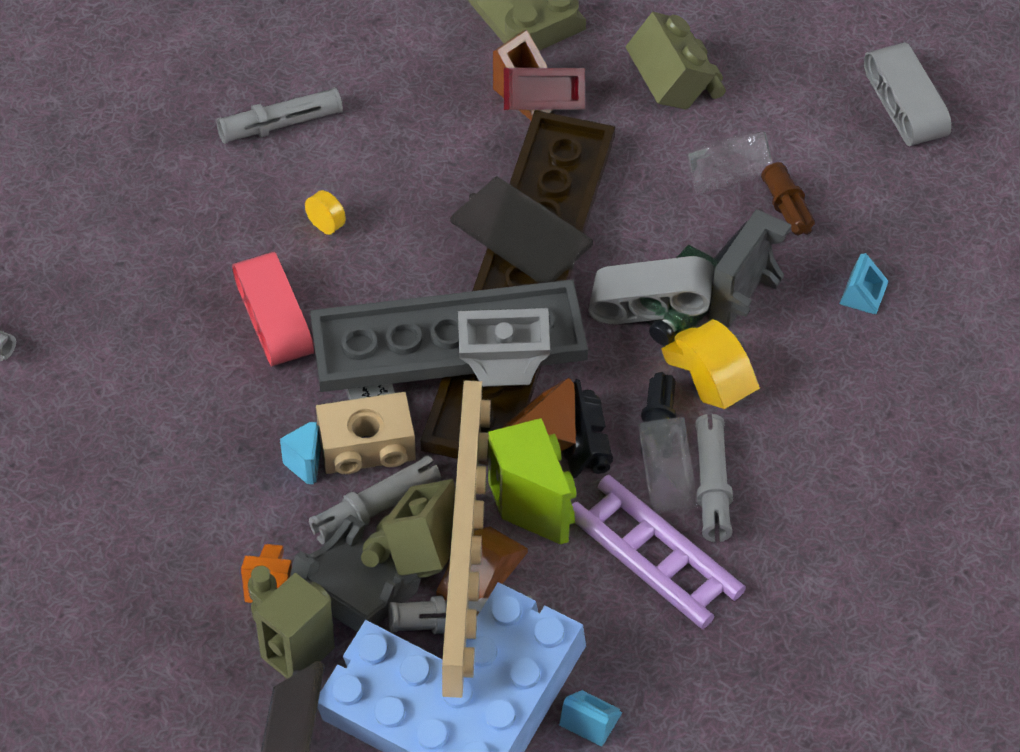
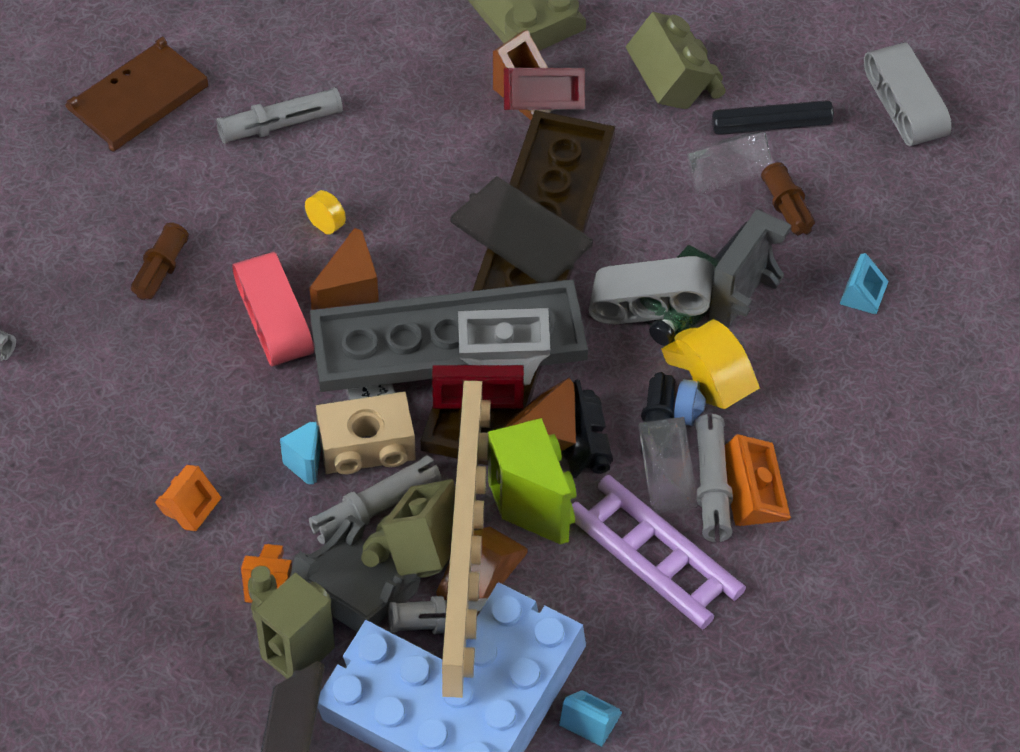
(129, 104): none -> reddish brown door
(159, 261): none -> reddish brown axle
(189, 498): none -> orange tile
(347, 277): none -> dark orange slope
(499, 384): none -> dark red tile
(689, 401): none -> medium blue tile
(755, 482): none -> orange slope
(772, 117): none -> black axle

